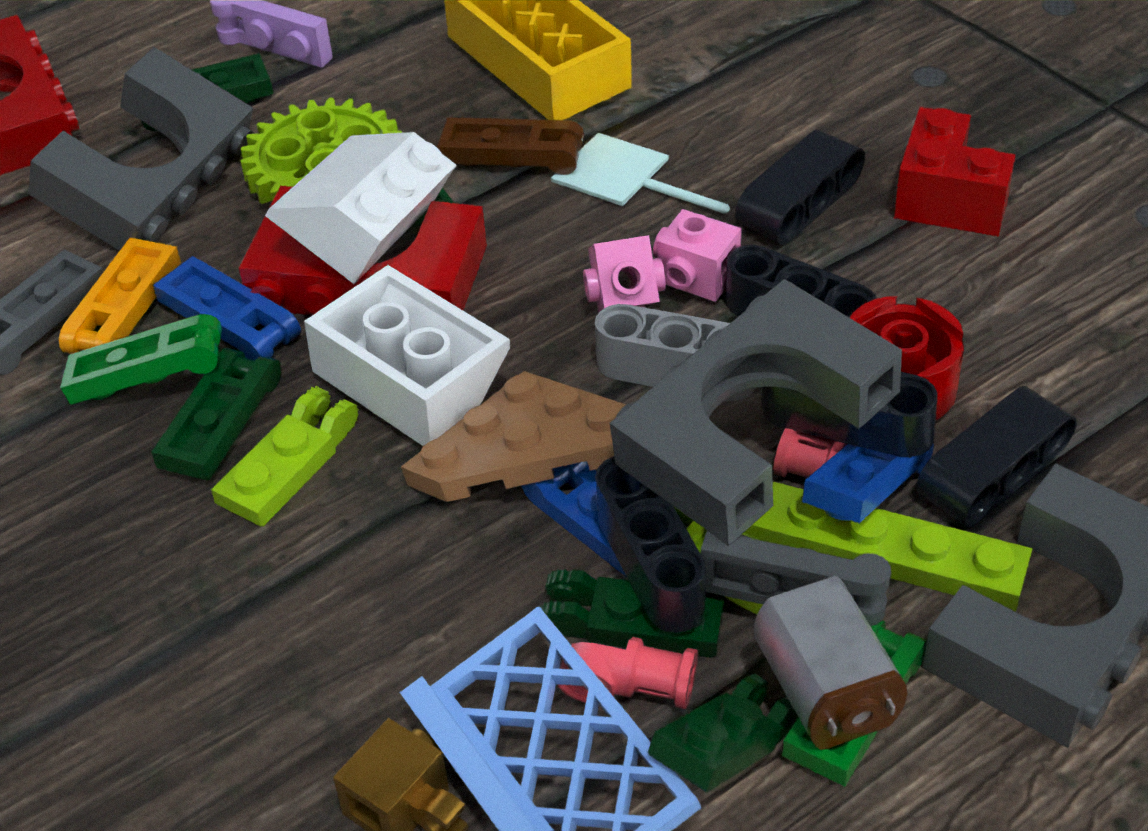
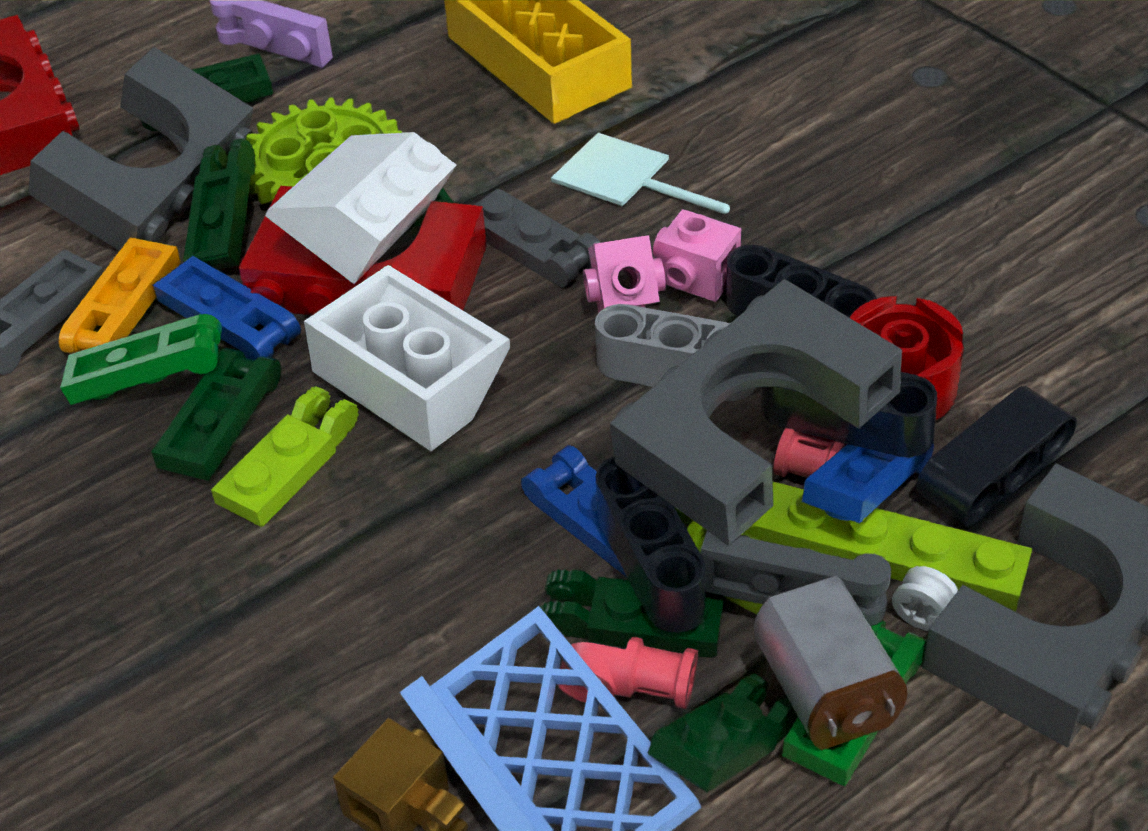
(220, 205): none -> dark green hinge
(512, 142): reddish brown plate -> none
(516, 438): medium nougat plate -> none
(534, 238): none -> dark grey plate
(799, 186): black beam -> none
(923, 596): none -> white bush
(949, 182): red brick -> none

